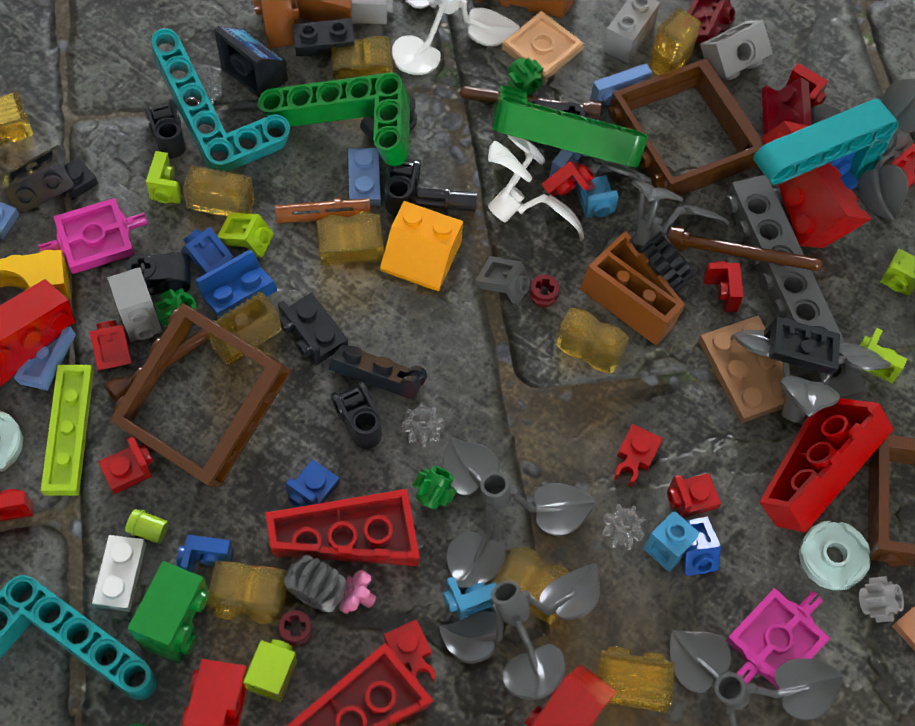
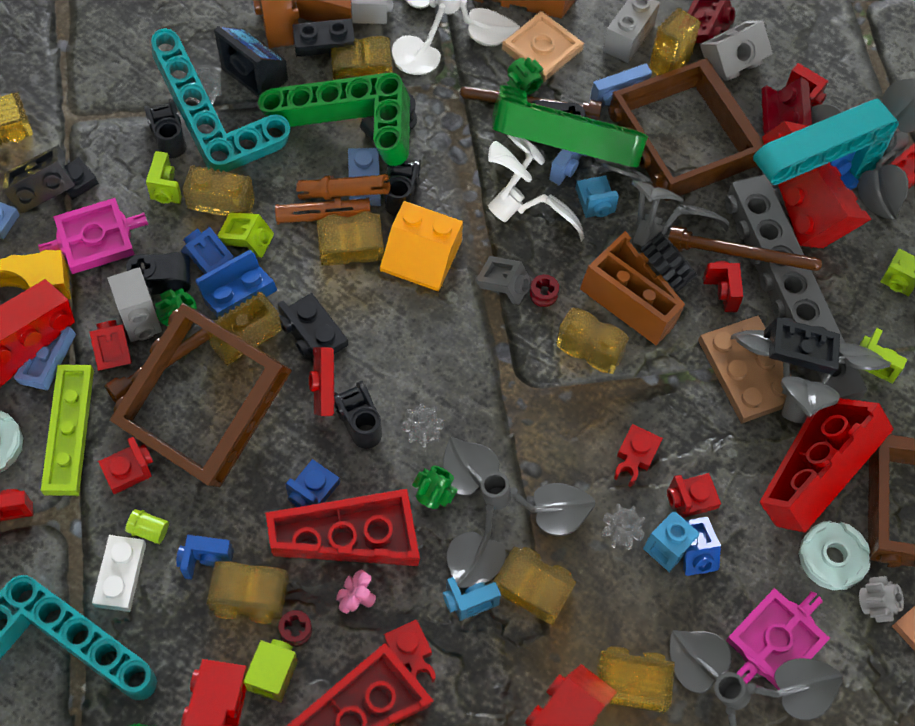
(166, 613): green brick -> none
(315, 583): dark grey gear -> none
(322, 381): none -> red plate
(332, 187): none -> dark orange pin
(378, 371): black plate -> none
(446, 199): black axle -> none
(540, 670): dark grey plant -> none
(563, 180): red bracket -> none

